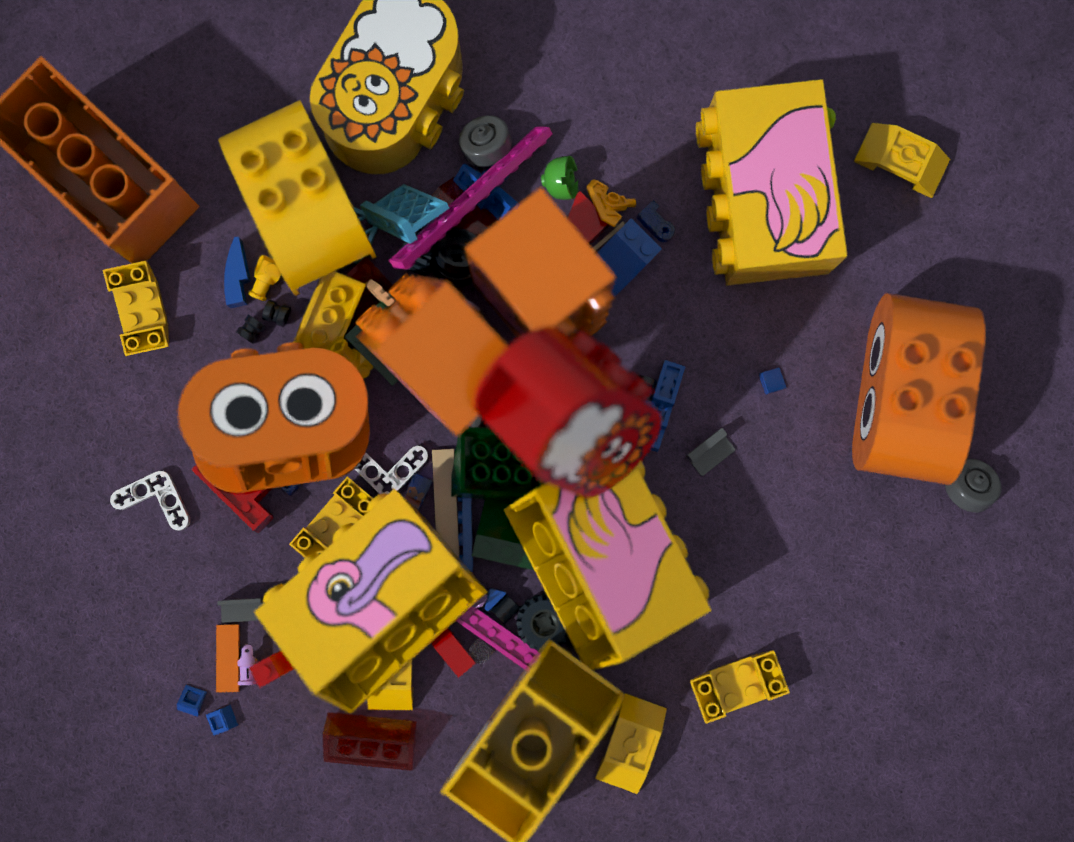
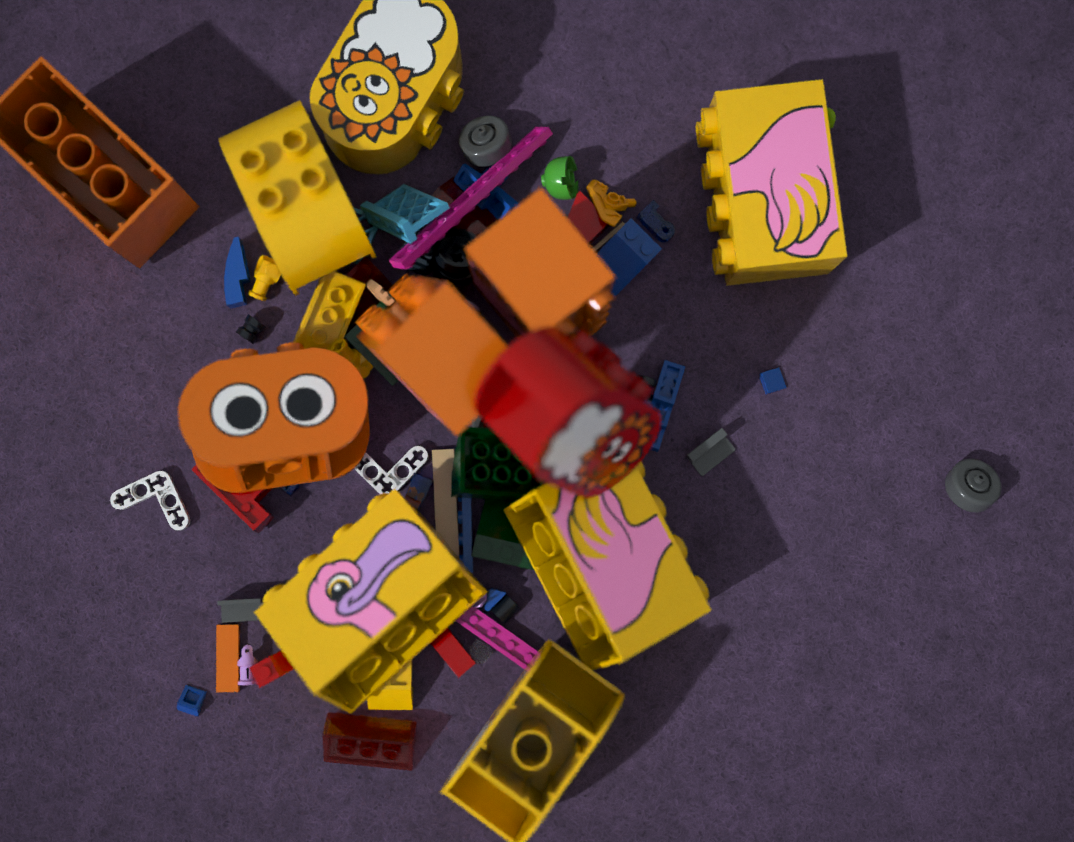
(138, 307): yellow slope -> none
(222, 720): blue slope -> none
(276, 313): black wheel -> none
(344, 507): yellow slope -> none
(539, 622): black wheel -> none
(632, 744): yellow slope -> none
(739, 685): yellow slope -> none
(904, 156): yellow slope -> none
(918, 389): orange brick -> none

